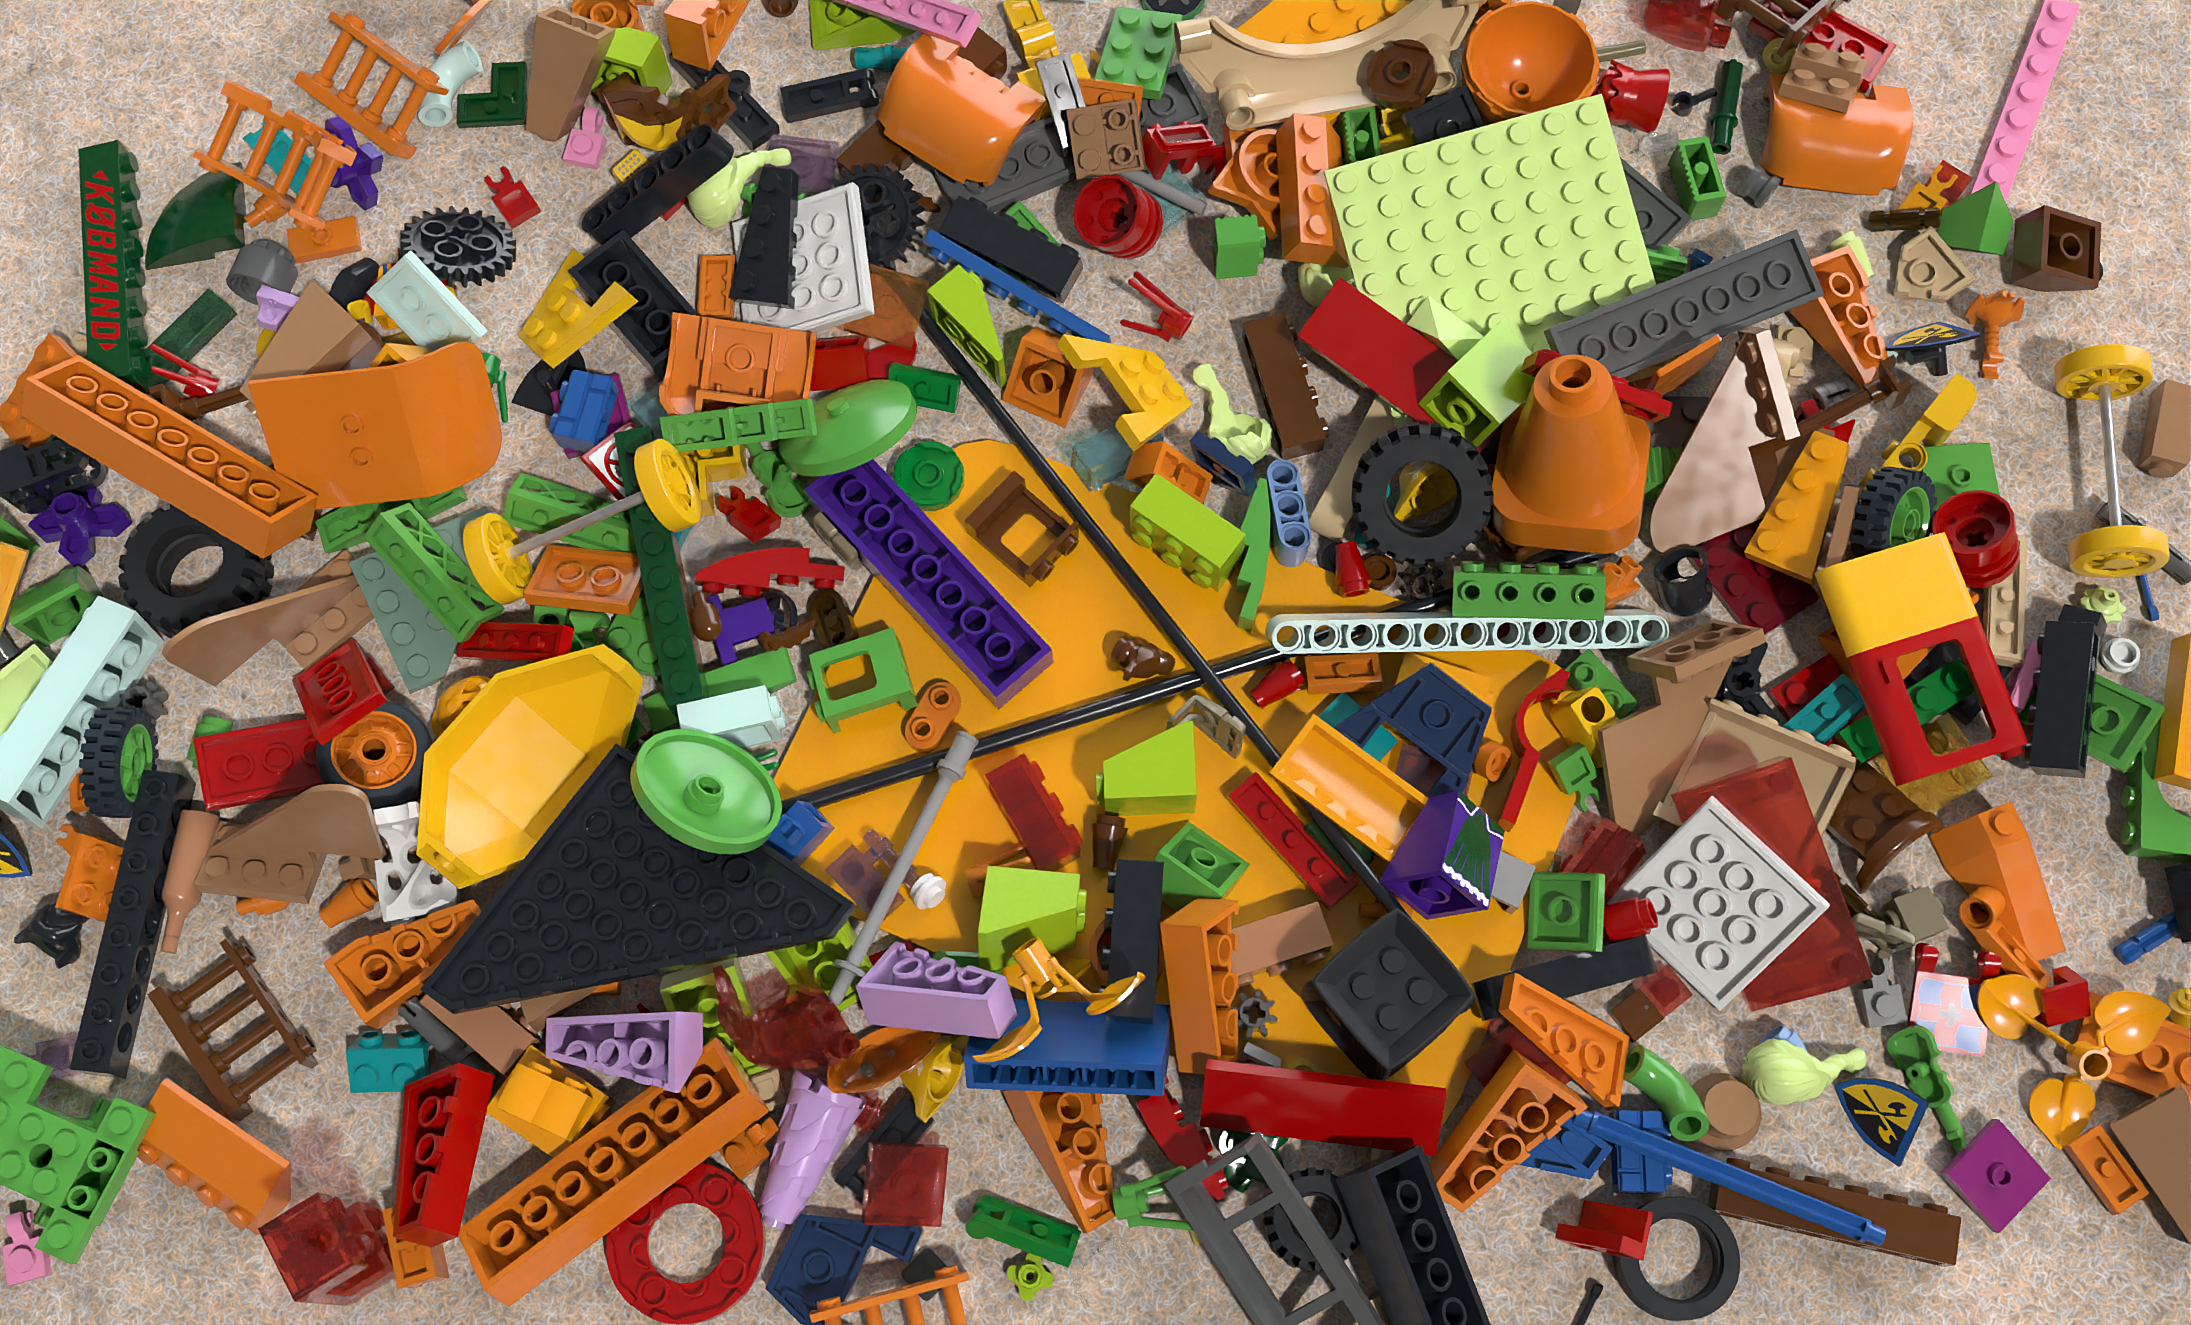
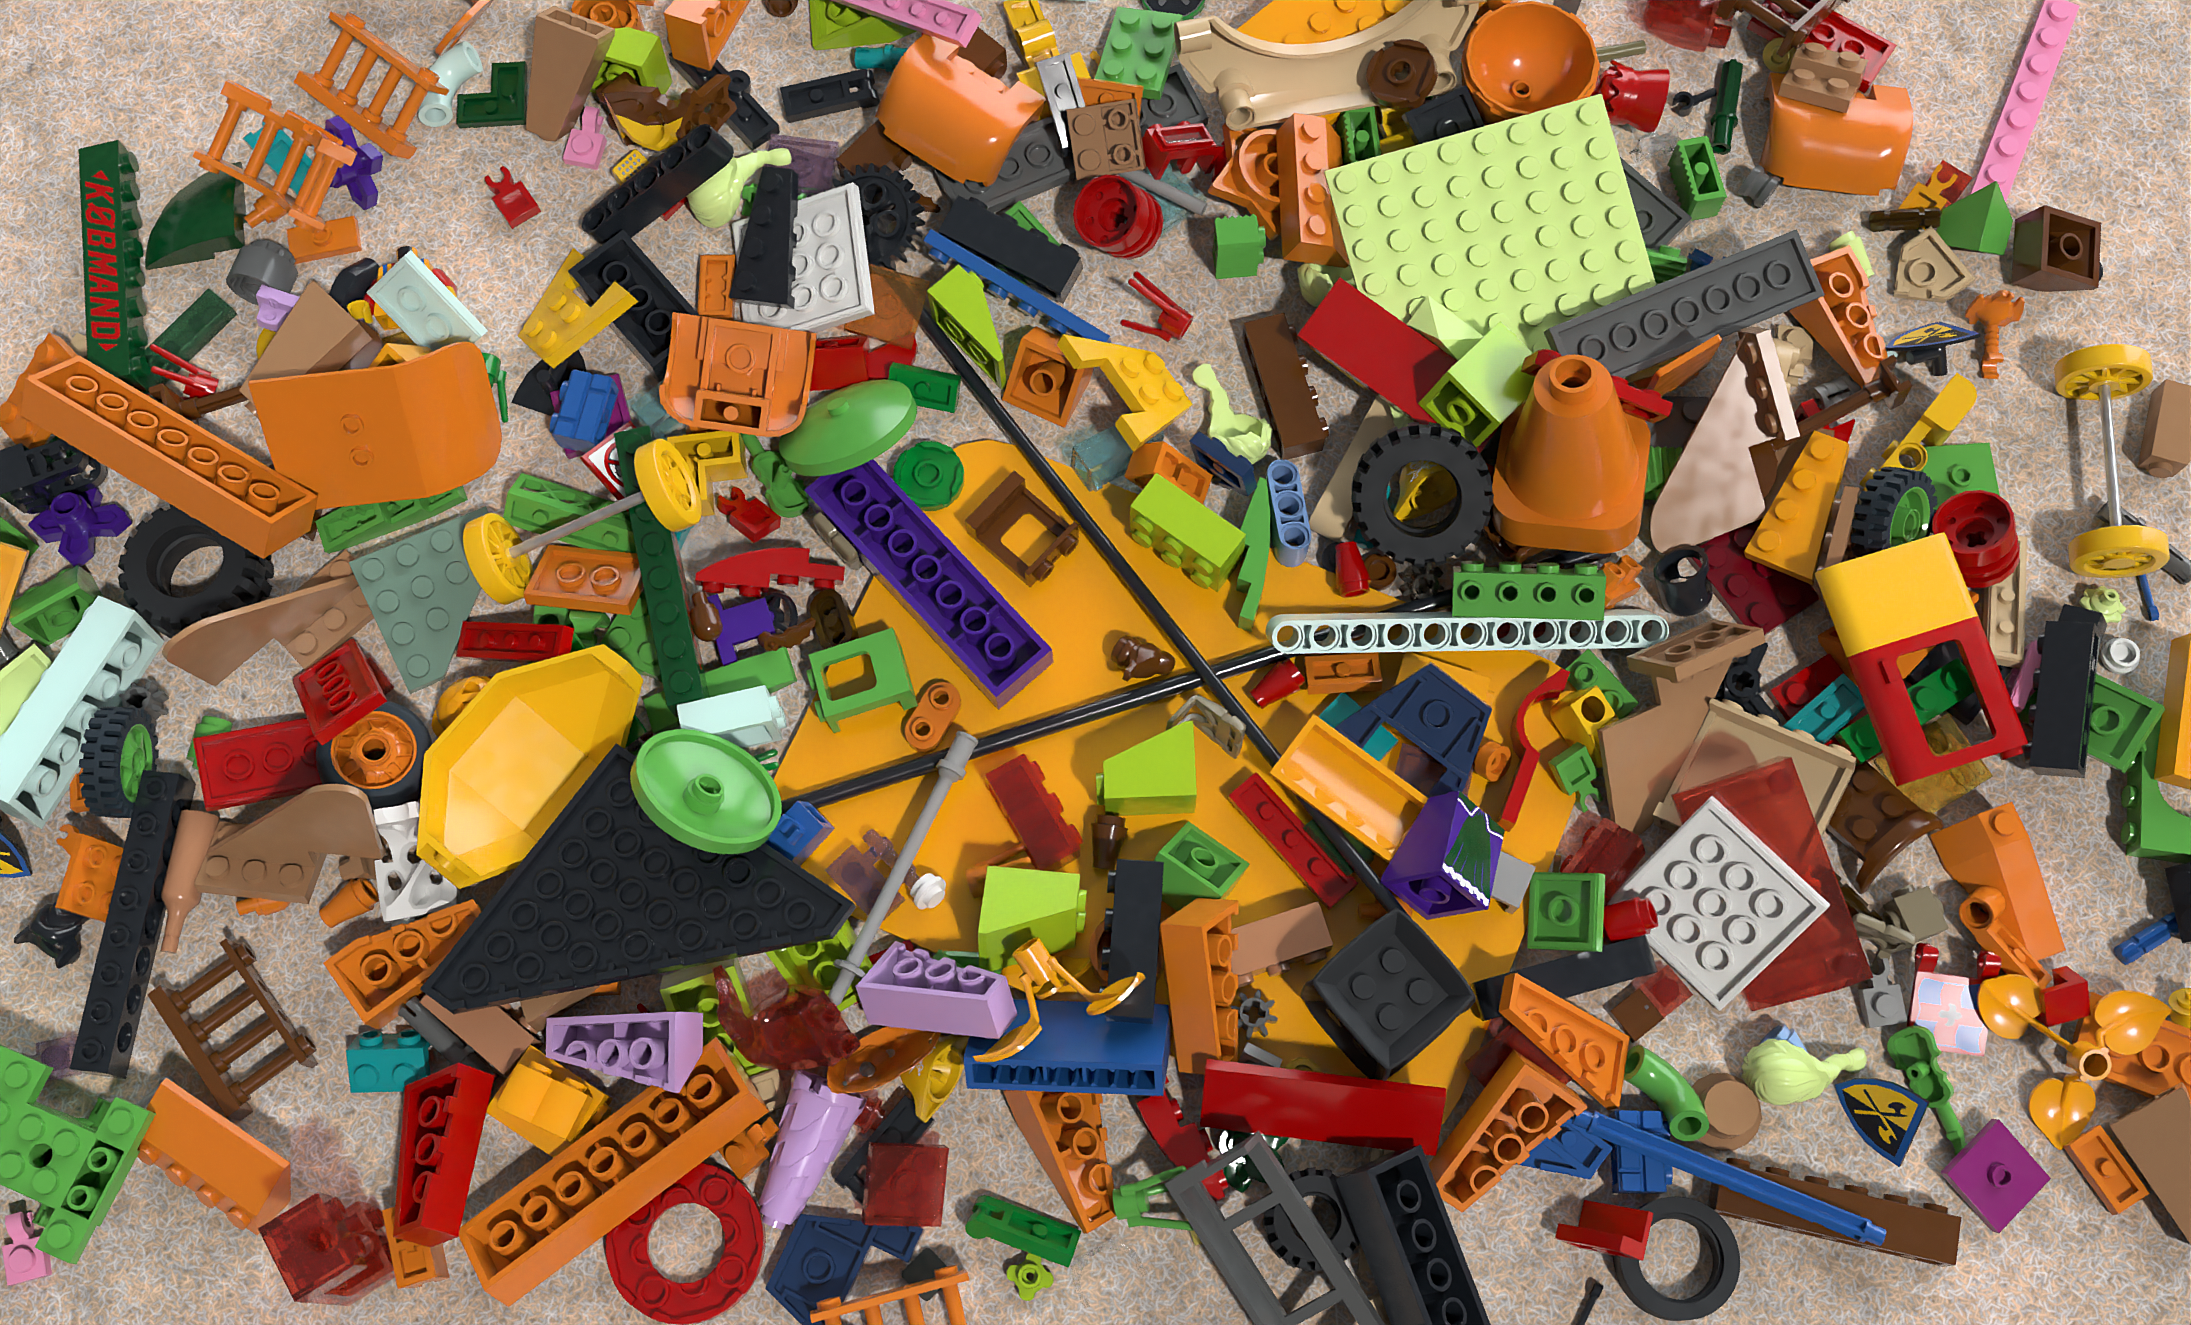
(427, 573): bright green fence -> none
(460, 245): black gear -> none
(740, 425): bright green slope -> none

